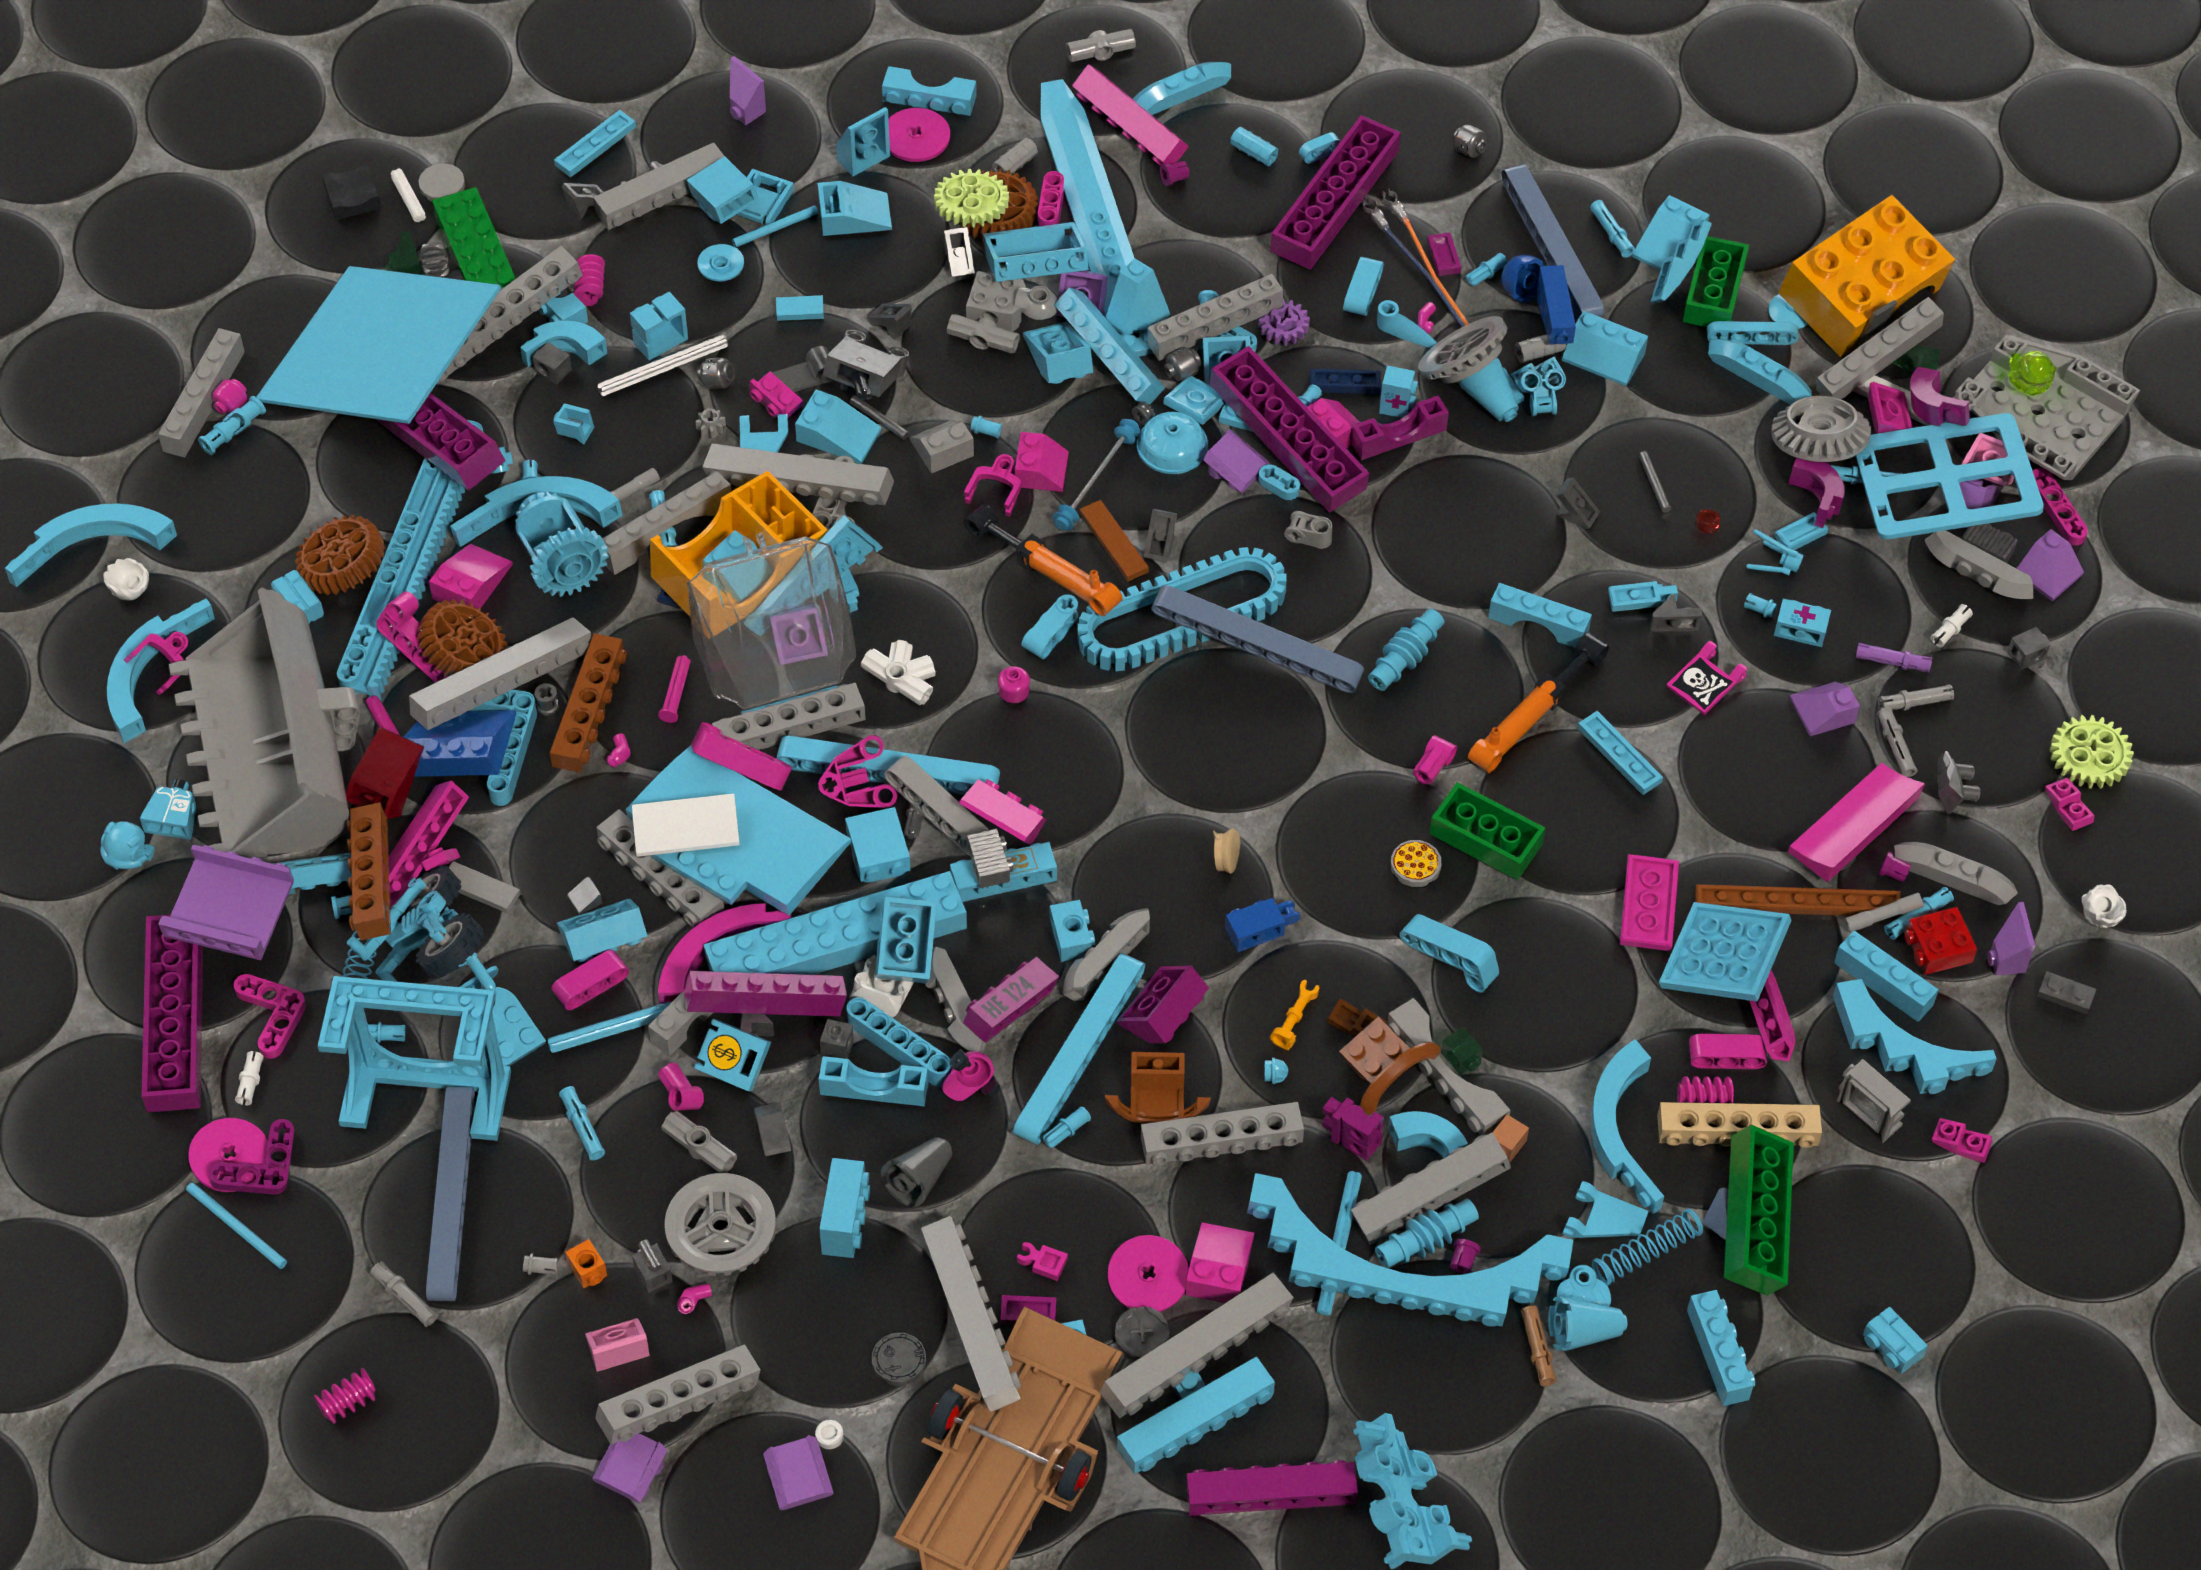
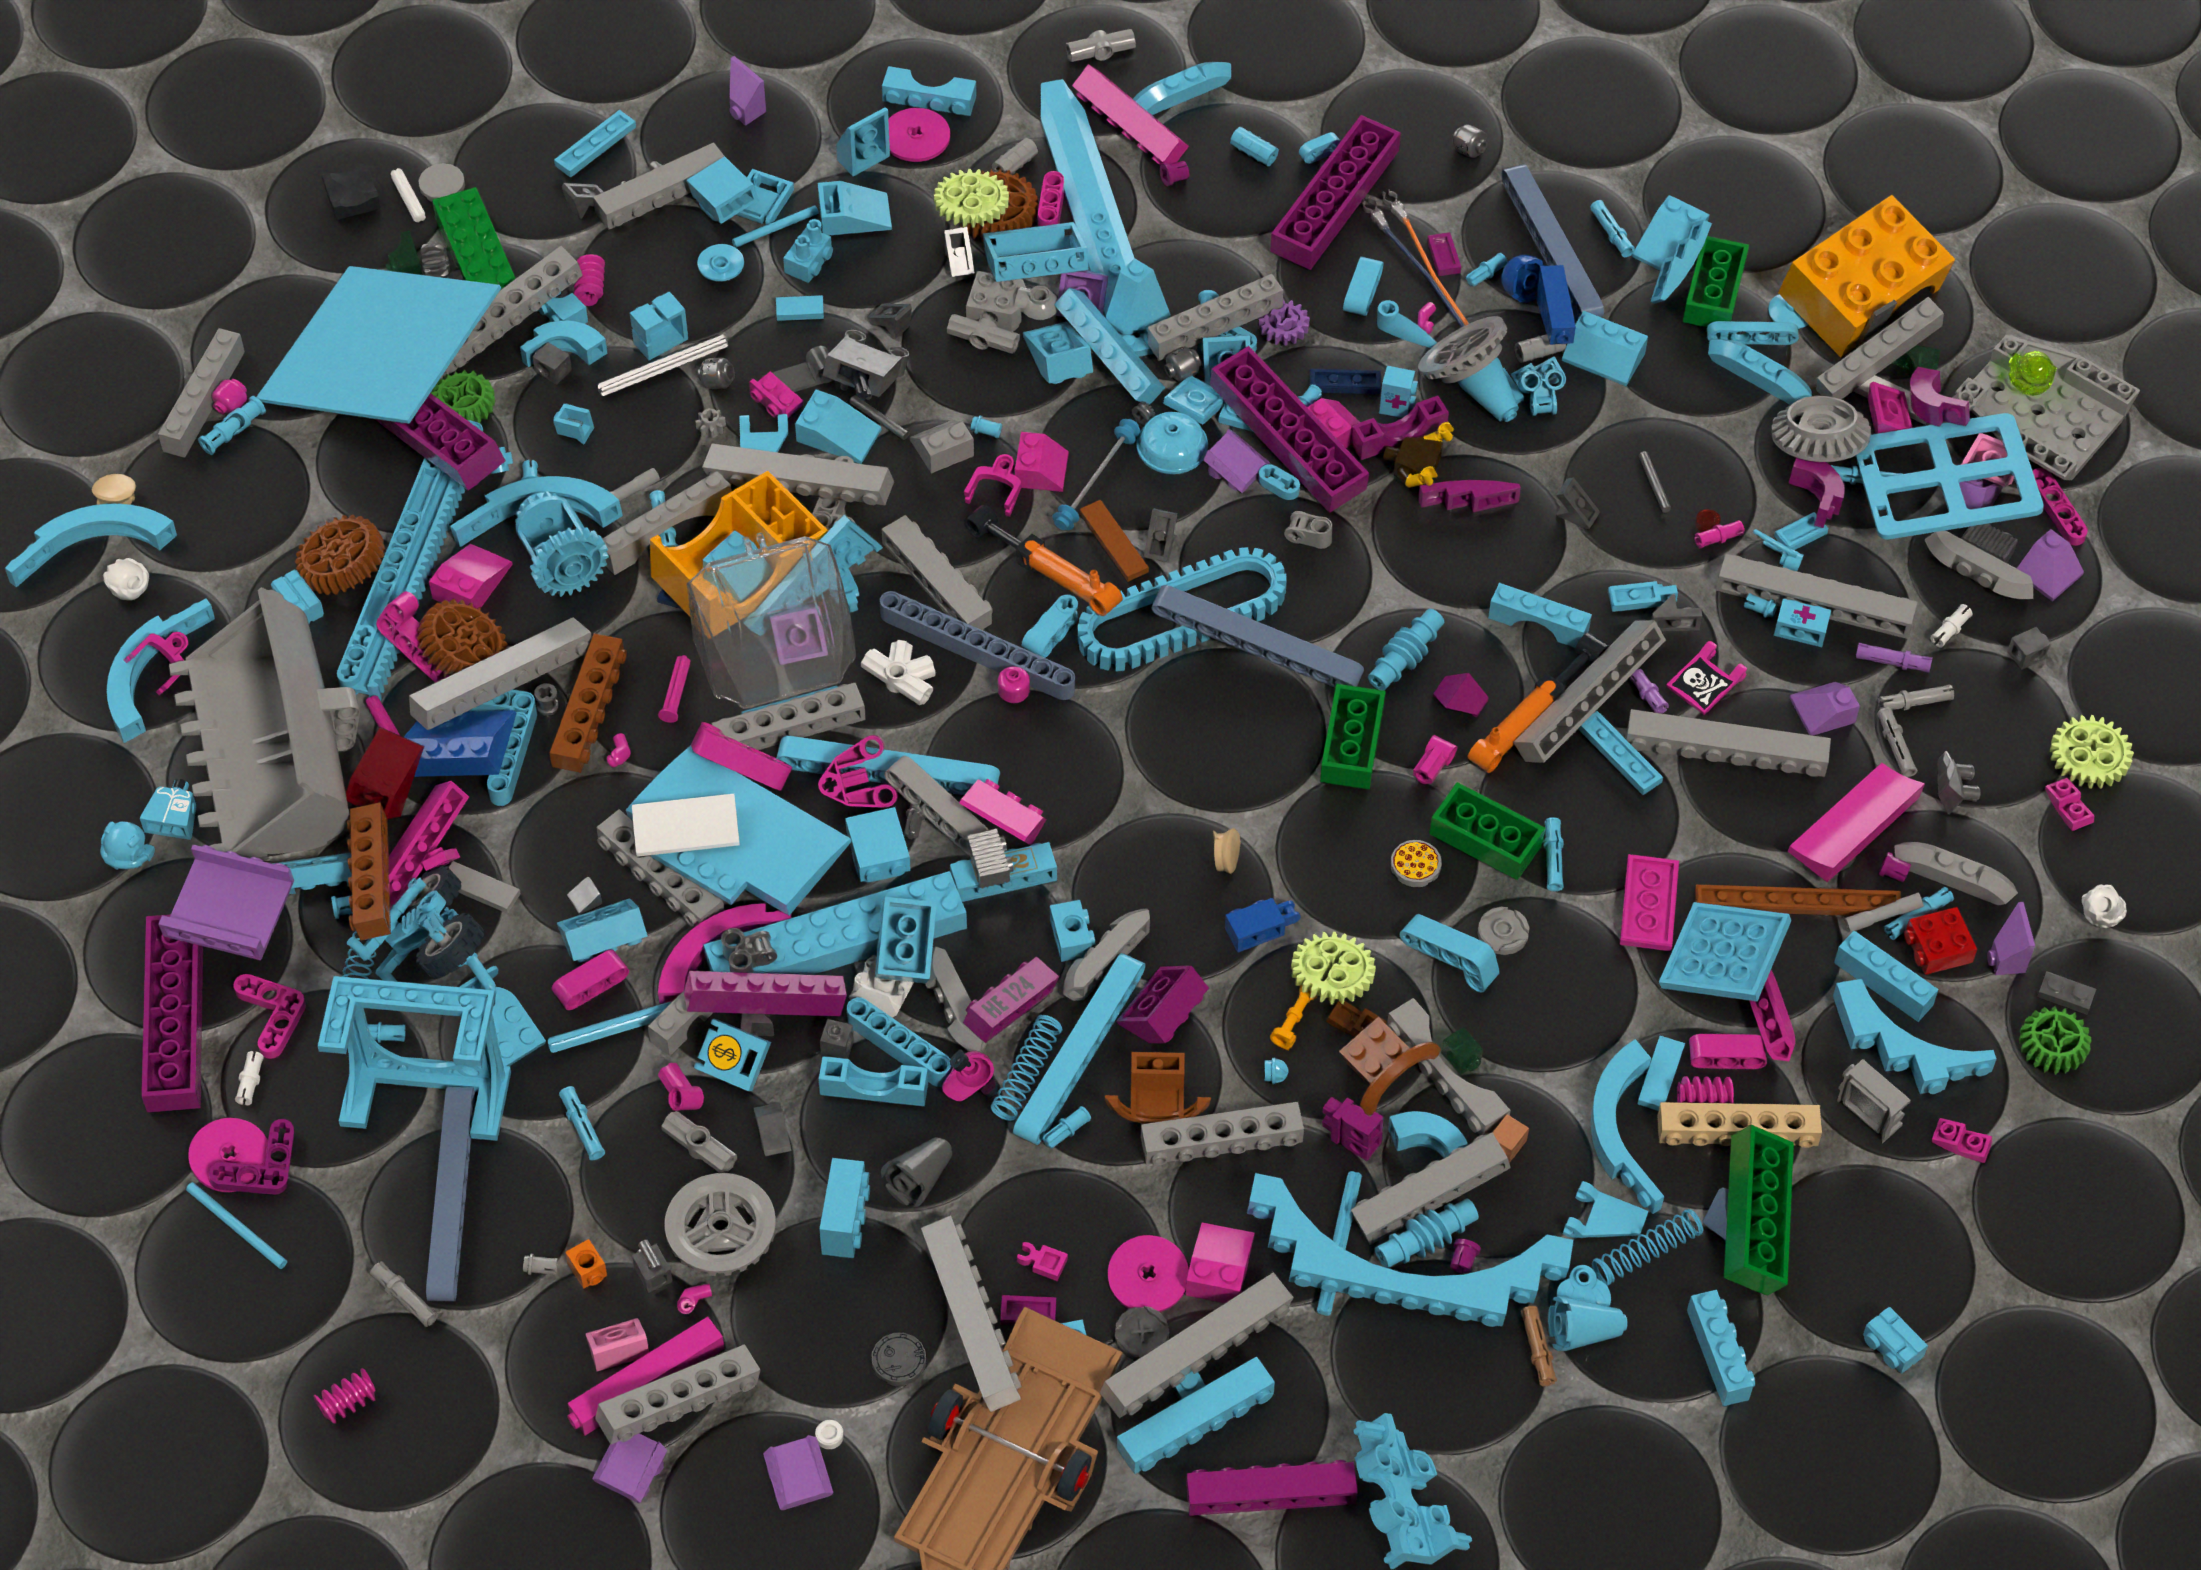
(114, 489): none -> tan piece
(461, 392): none -> bright green gear
(680, 1352): none -> dark pink brick
(748, 951): none -> flat silver piece
(808, 252): none -> medium azure brick
(935, 573): none -> light grey brick
(962, 638): none -> sand blue beam
(1000, 1113): none -> medium azure piece
(1346, 979): none -> yellowish green gear
(1352, 736): none -> green brick
(1419, 456): none -> dark brown torso
(1461, 694): none -> magenta slope
(1476, 493): none -> magenta slope
(1503, 930): none -> light grey tile
(1553, 844): none -> medium azure pin
(1589, 691): none -> light grey brick
(1649, 691): none -> medium lavender pin
(1661, 1072): none -> medium azure tile
(1719, 534): none -> dark pink pin
(1728, 743): none -> light grey brick
(1847, 602): none -> light grey brick
(2062, 1035): none -> bright green gear

